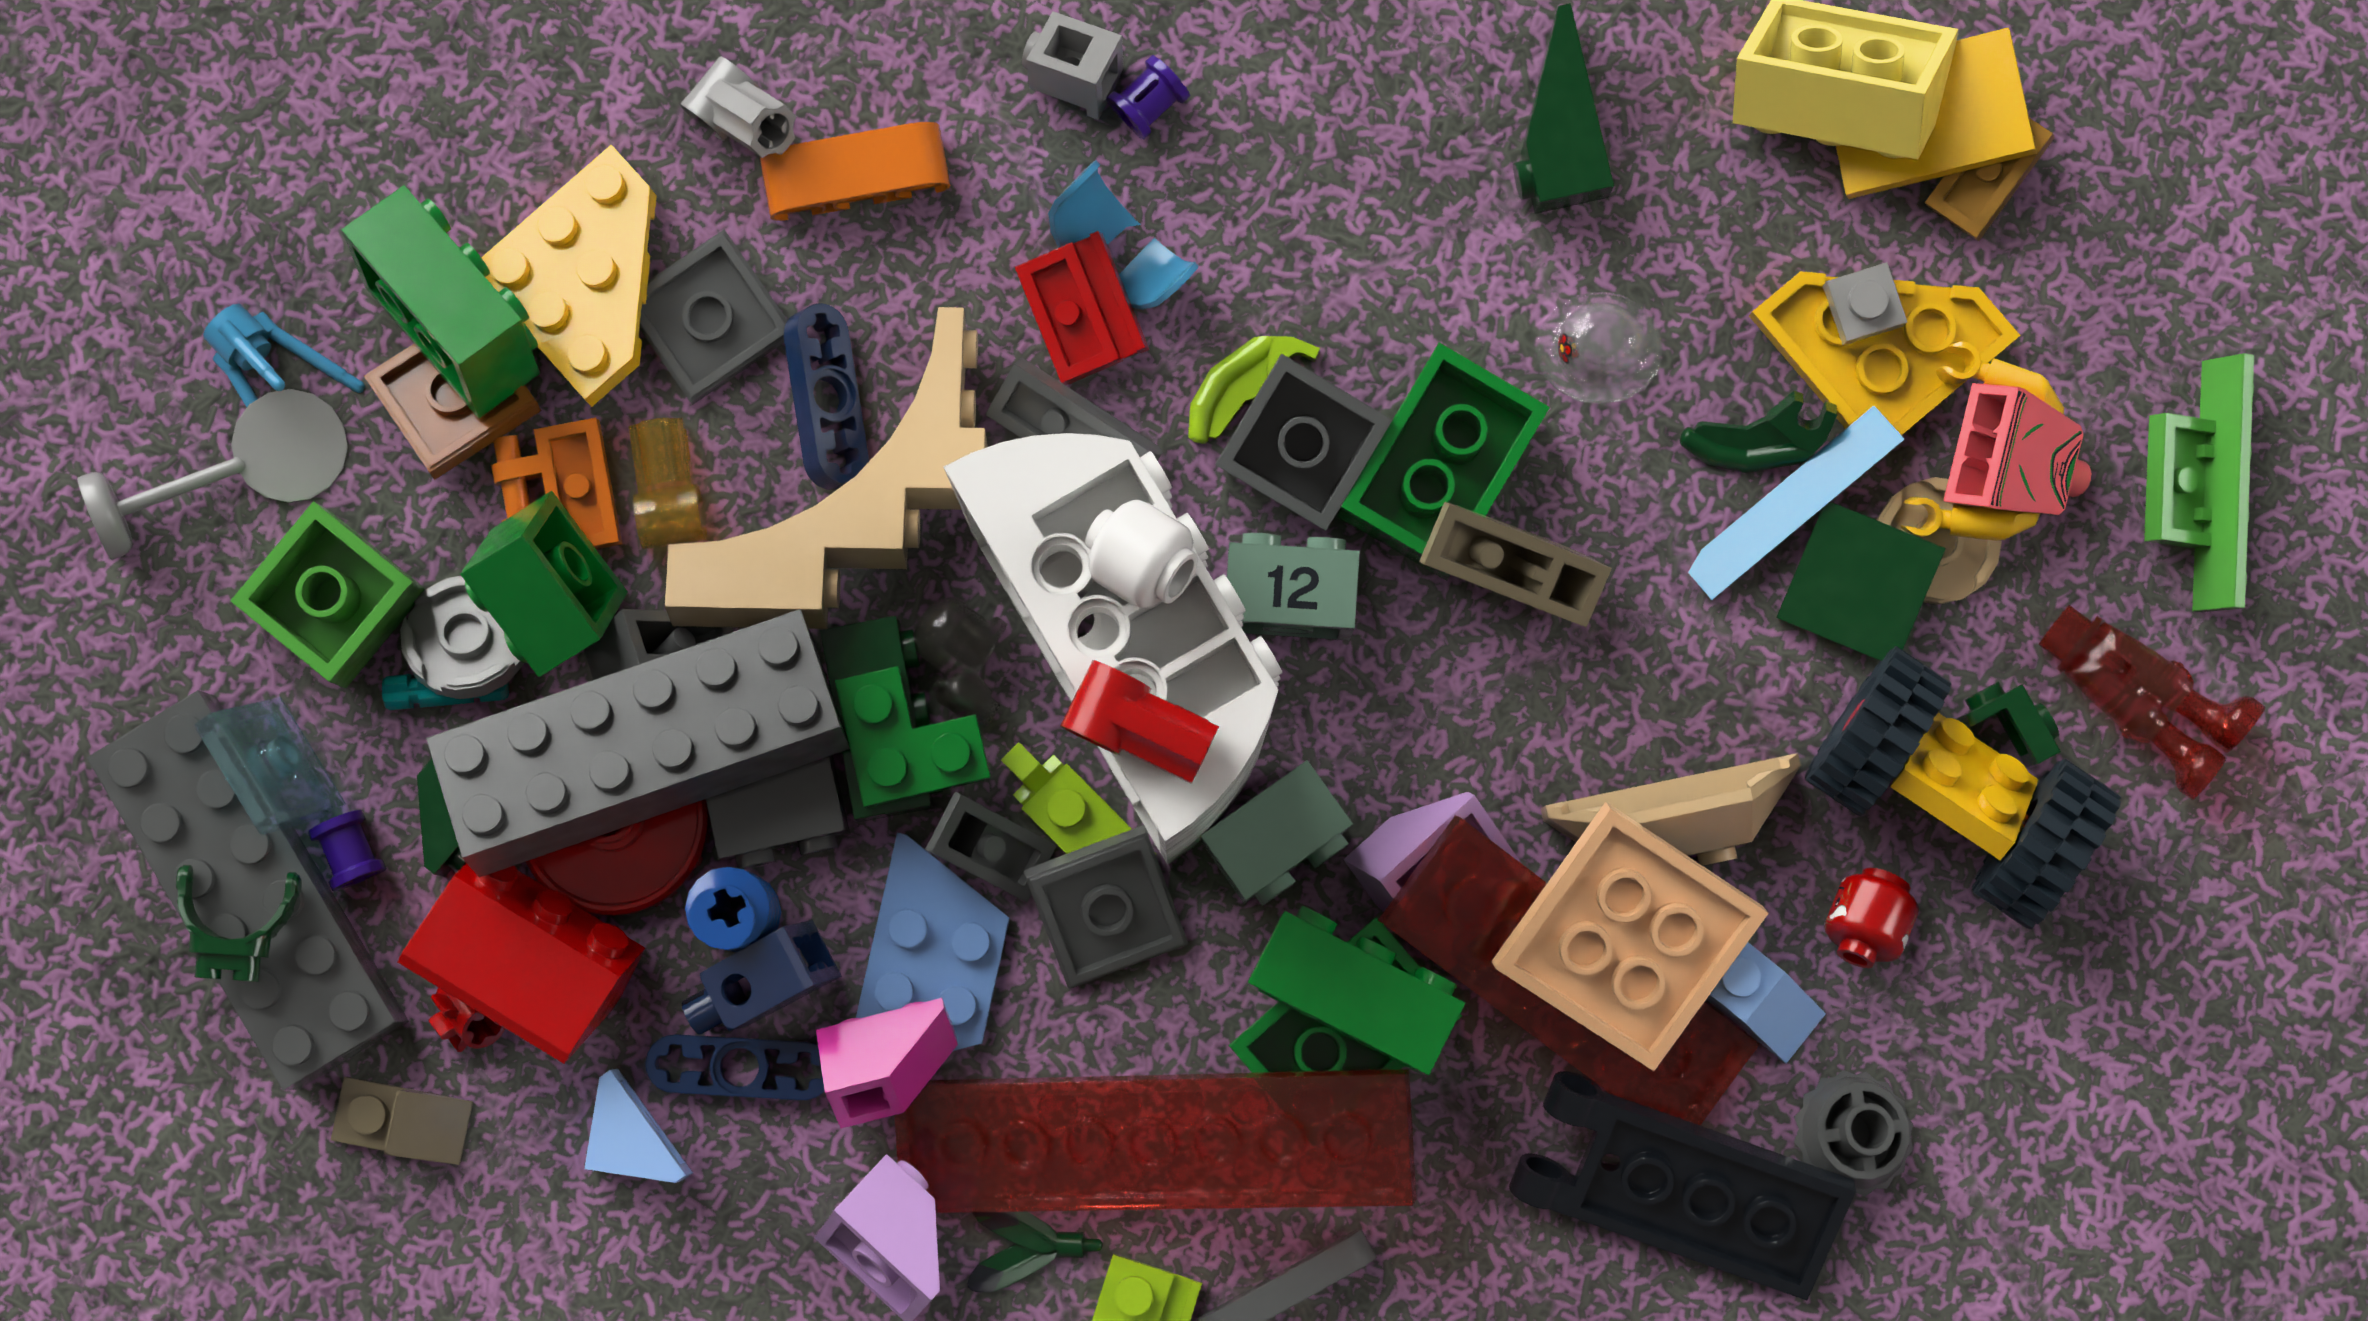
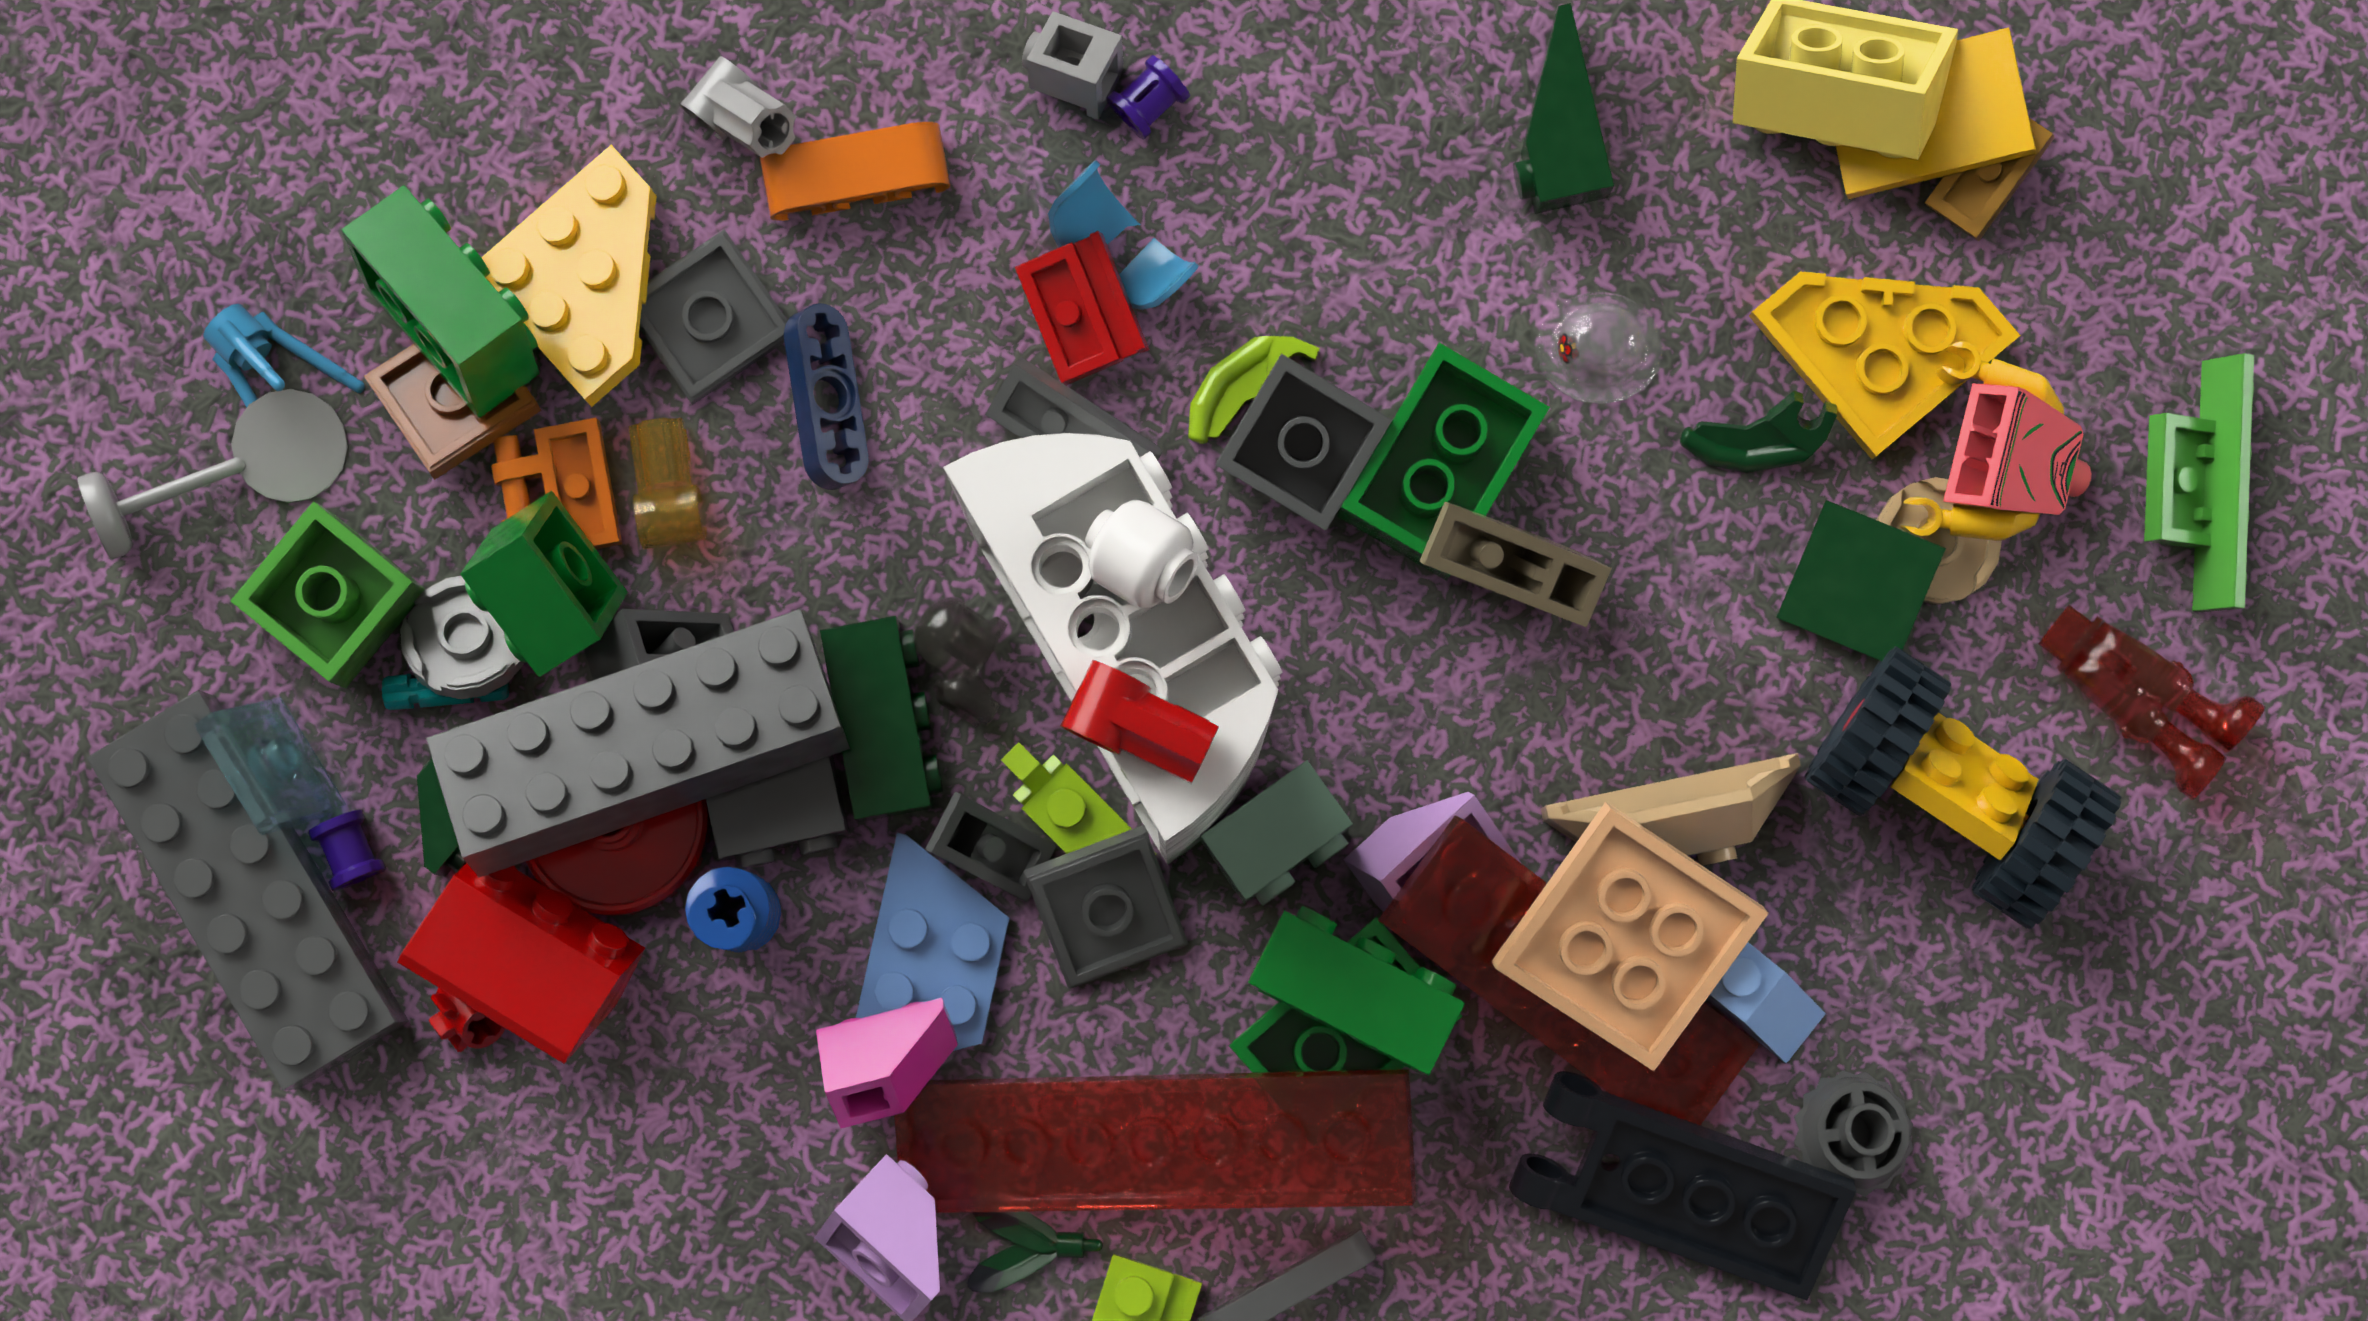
(236, 954): dark green helmet -> none
(402, 1121): dark tan slope -> none
(628, 1138): light blue slope -> none
(691, 1080): dark blue beam -> none
(775, 976): dark blue torso -> none
(857, 526): tan arch -> none
(901, 760): green plate -> none
(1294, 587): sand green brick -> none
(1794, 501): sticker -> none
(1865, 303): light grey plate -> none
(1871, 917): red head -> none
(2026, 724): dark green bracket -> none

